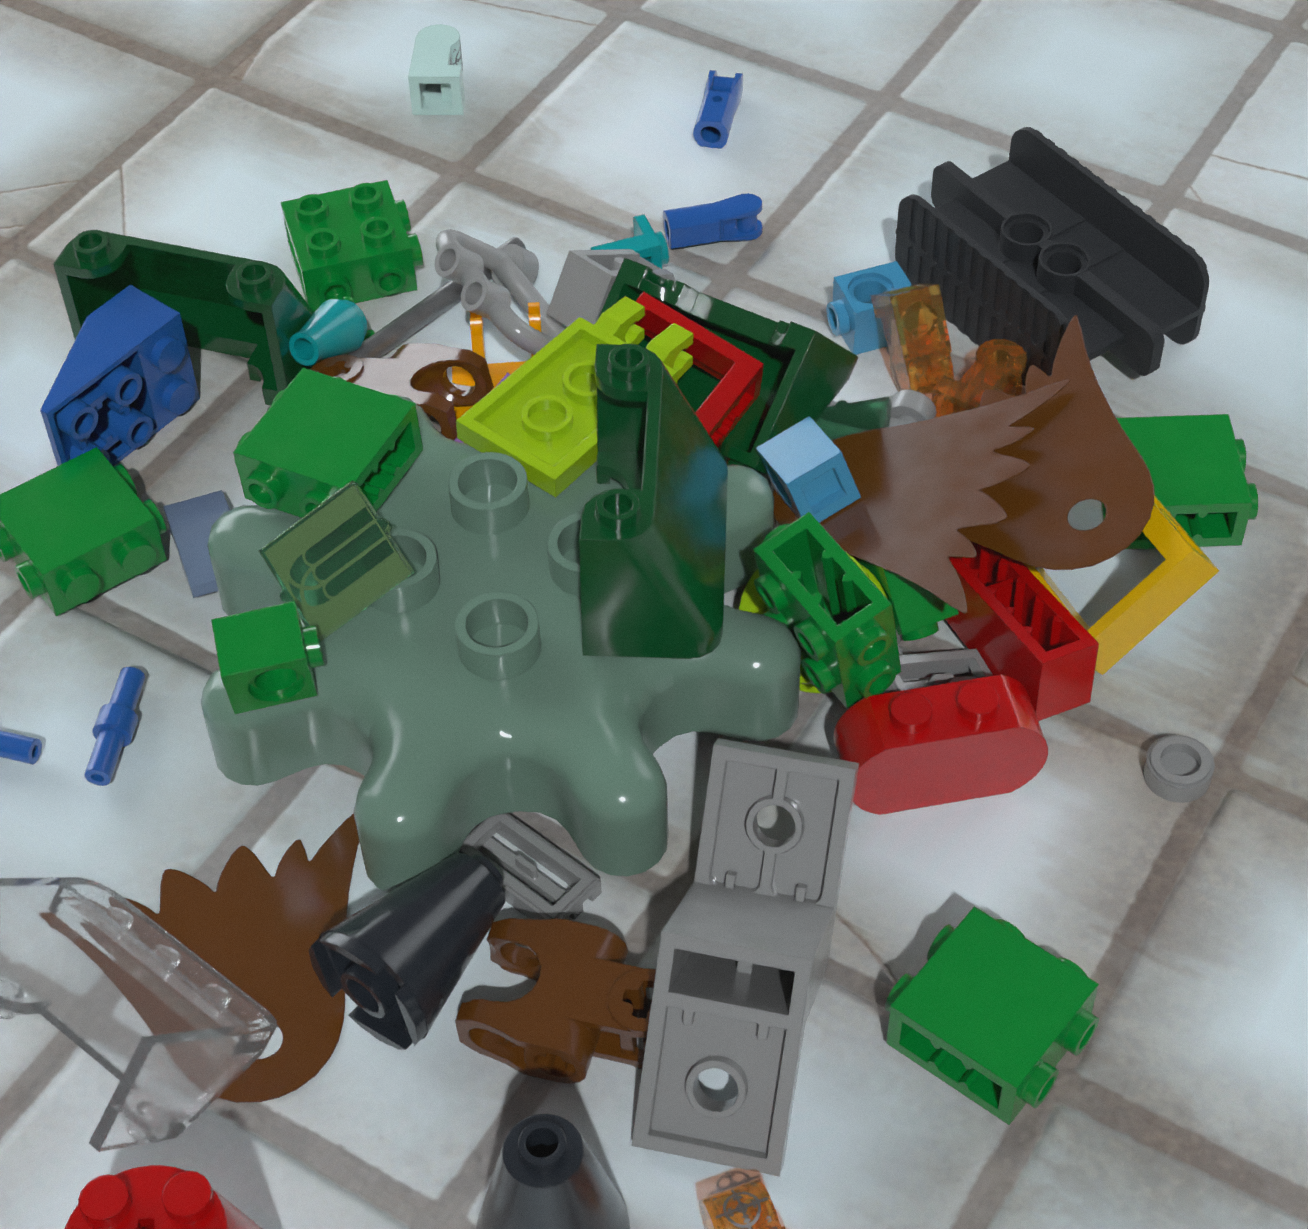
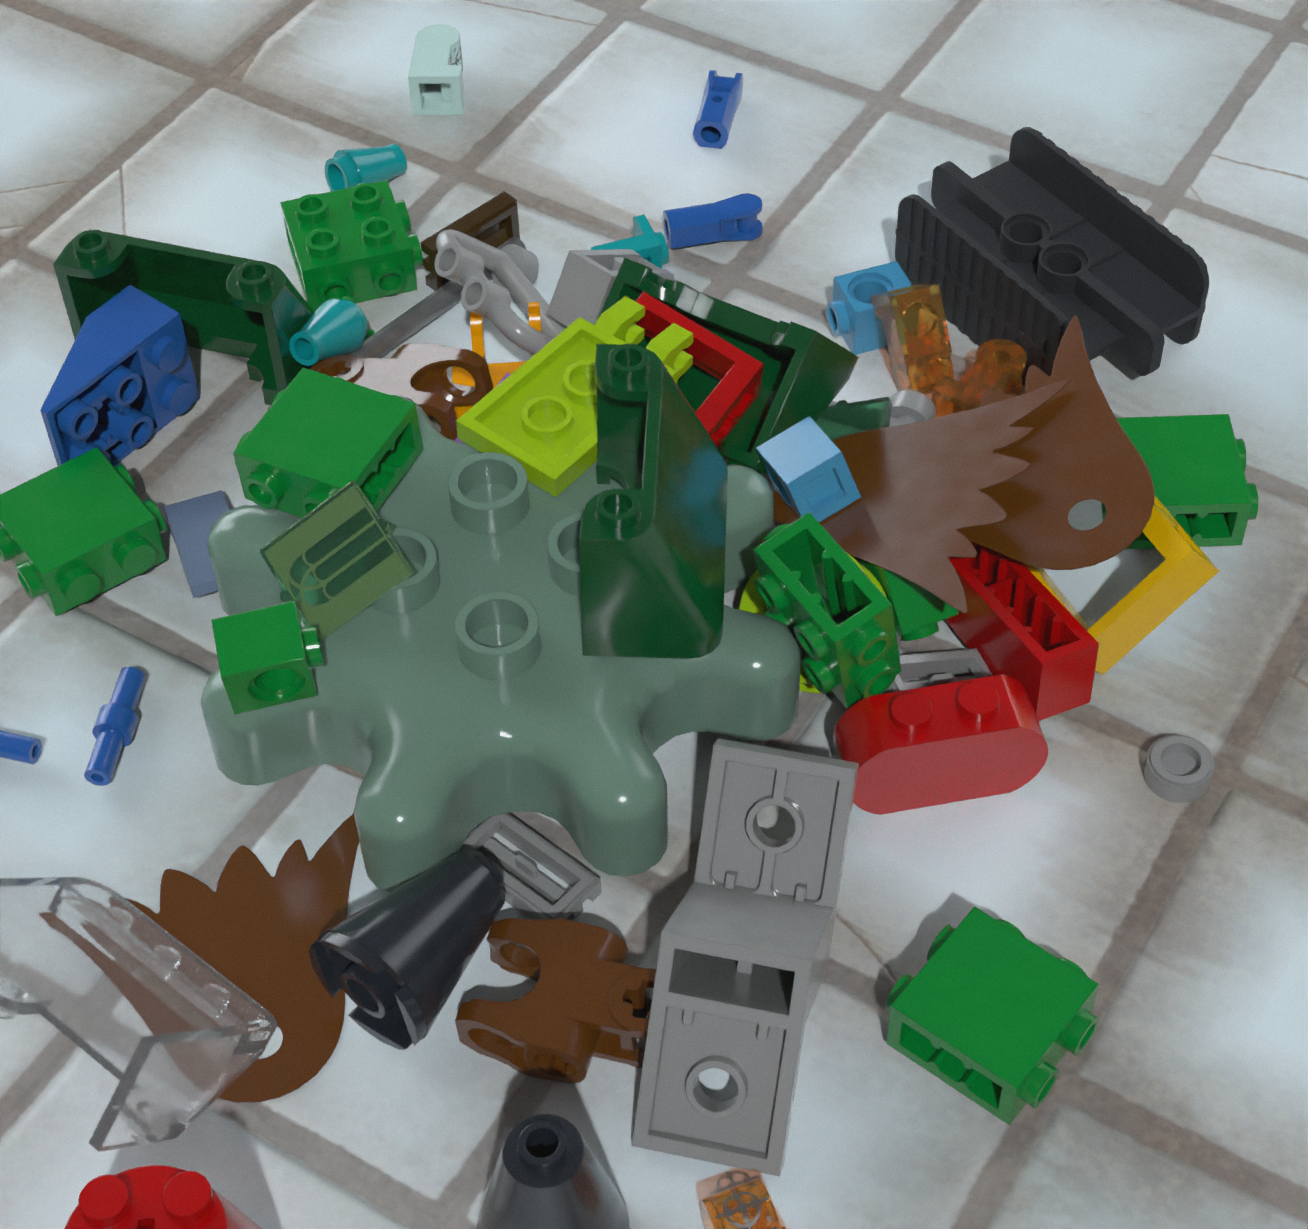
(364, 165): none -> teal cone
(490, 223): none -> dark brown tile

